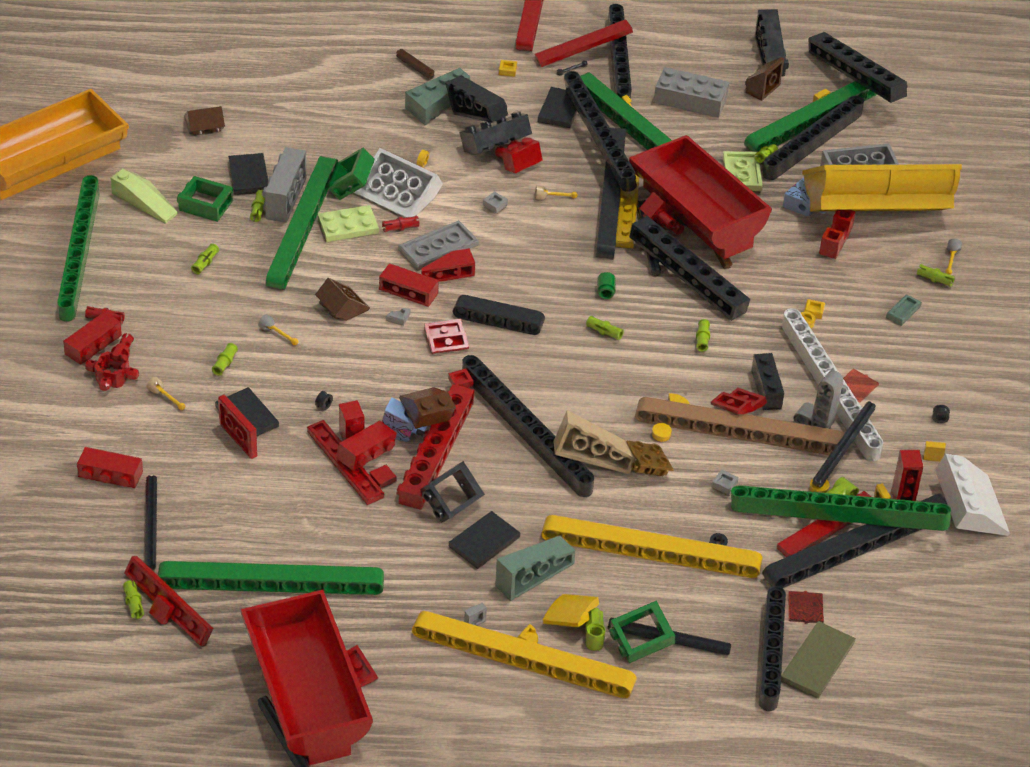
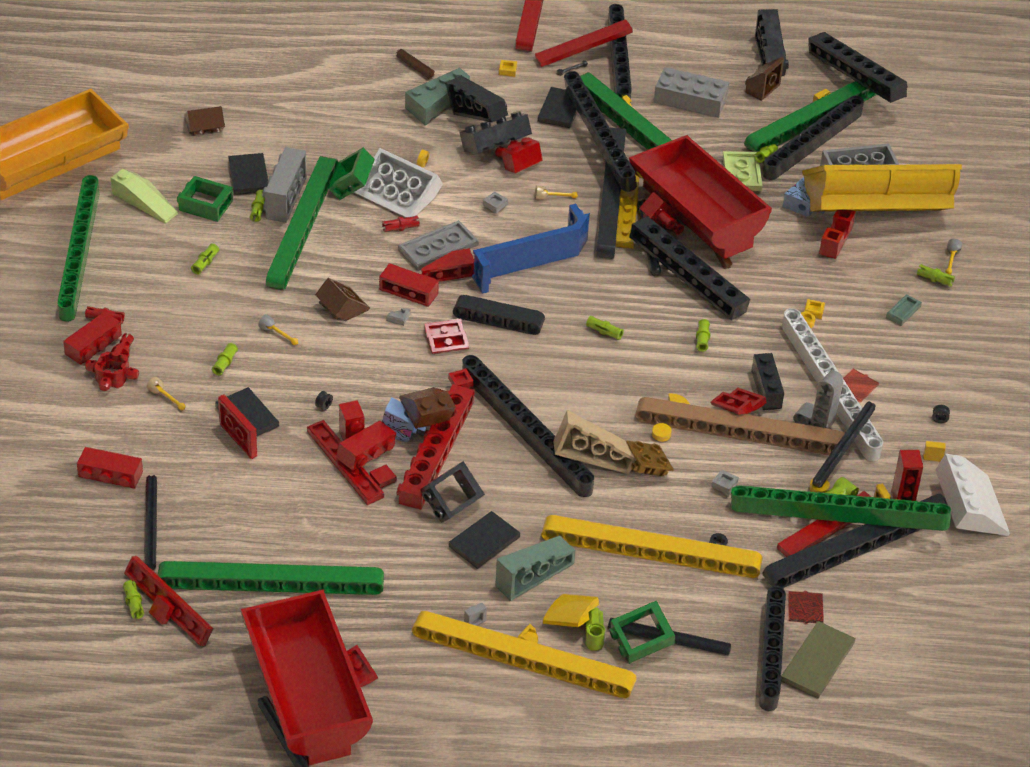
(348, 223): yellowish green plate -> none
(531, 250): none -> blue panel
(606, 285): green brick -> none

